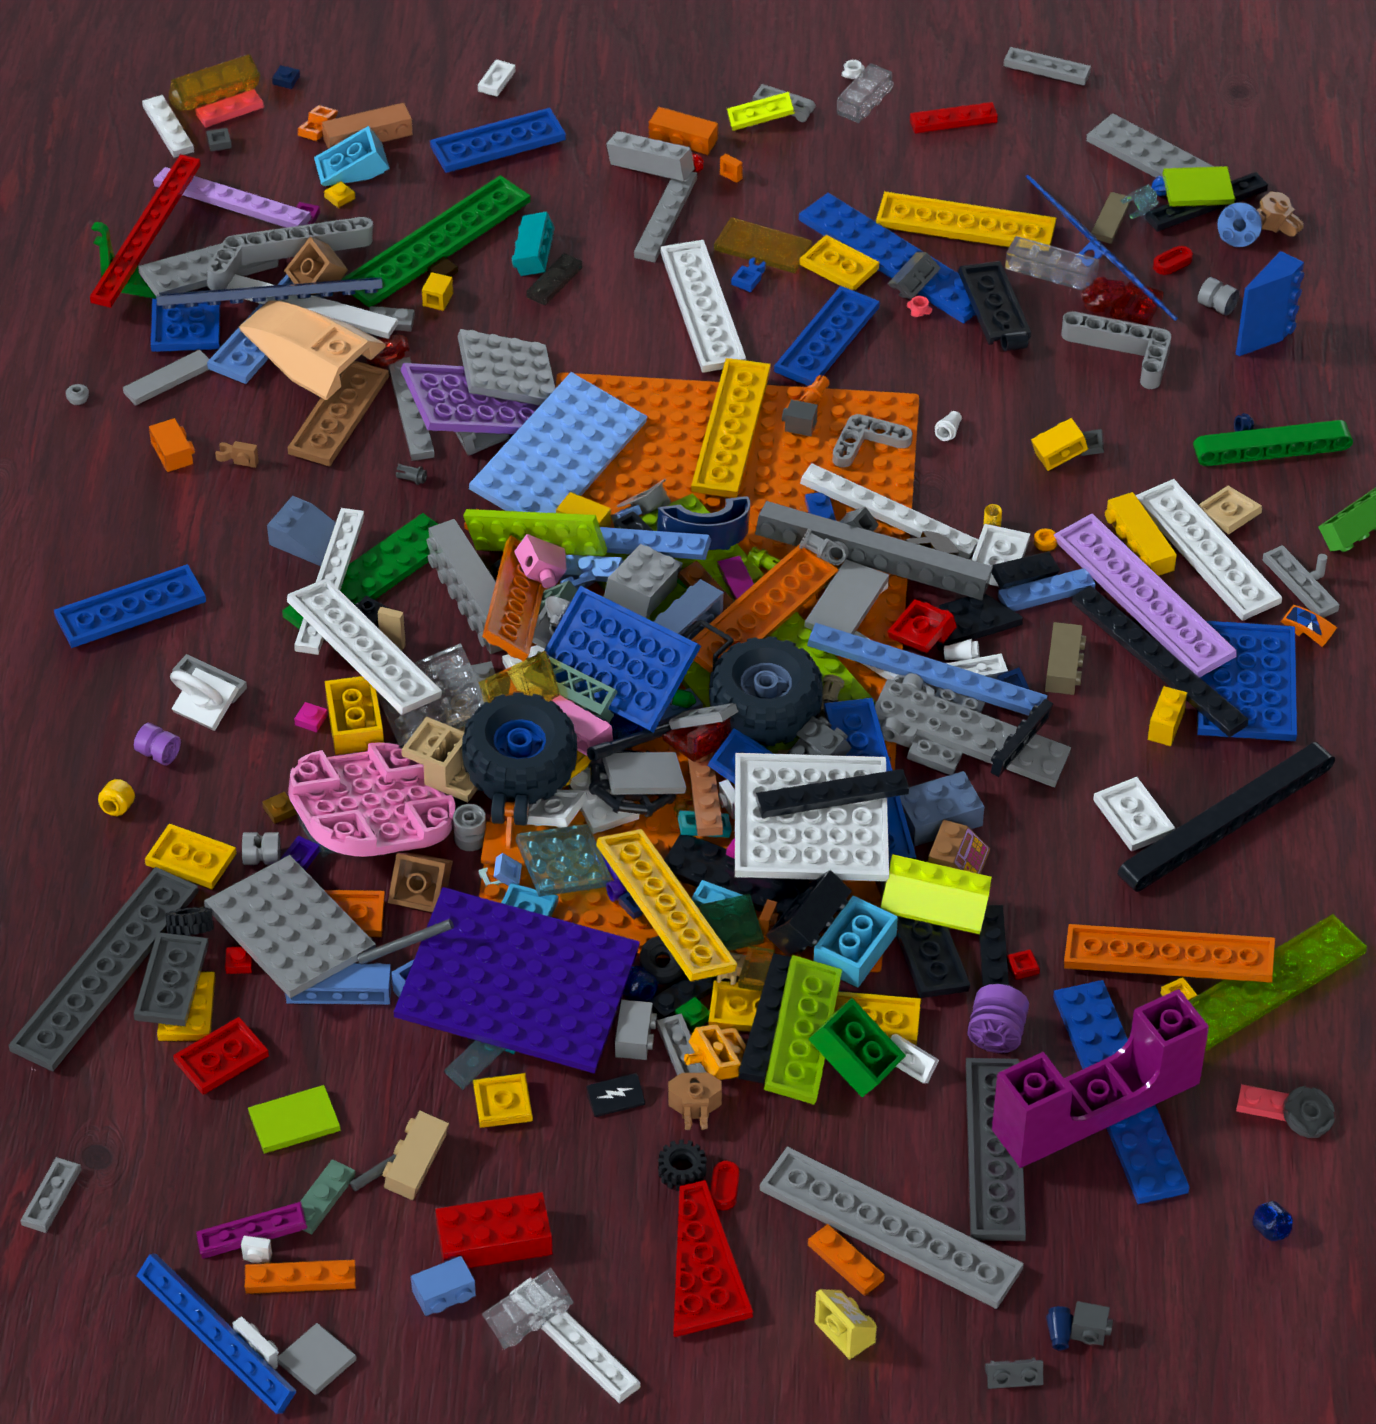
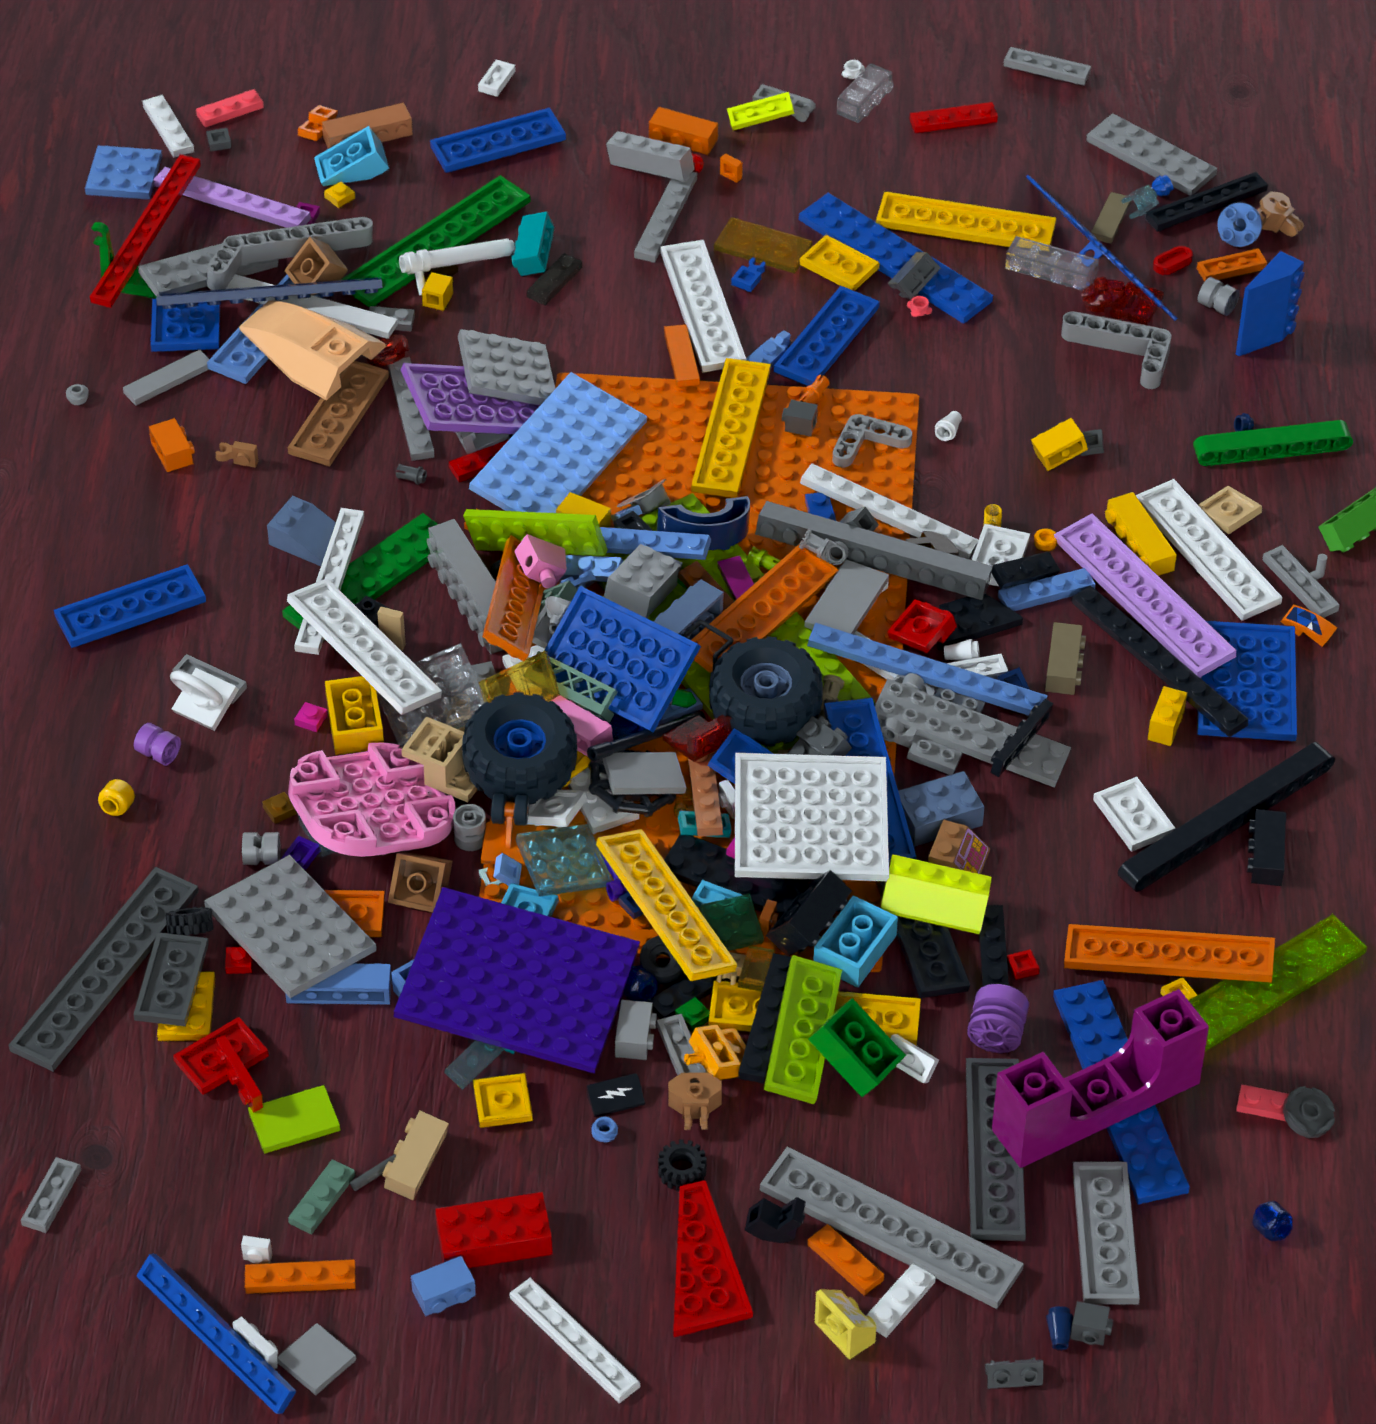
(123, 172): none -> medium blue plate
(190, 856): yellow plate -> none
(214, 83): clear yellow slope -> none
(238, 1074): none -> red plate
(262, 1225): magenta tile -> none
(286, 77): dark blue plate -> none
(405, 941): dark grey bar -> none
(425, 260): none -> white cylinder
(471, 464): none -> red plate
(528, 1308): clear brick -> none
(601, 1124): none -> medium blue plate
(681, 355): none -> orange tile
(703, 716): light grey tile -> none
(725, 1185): red tile -> none
(771, 350): none -> medium blue hinge
(774, 1222): none -> black brick
(832, 793): black plate -> none
(901, 1299): none -> white plate
(995, 305): black hinge -> none
(1105, 1233): none -> light grey plate
(1198, 186): lime tile -> none
(1232, 265): none -> orange plate
(1267, 847): none -> black brick

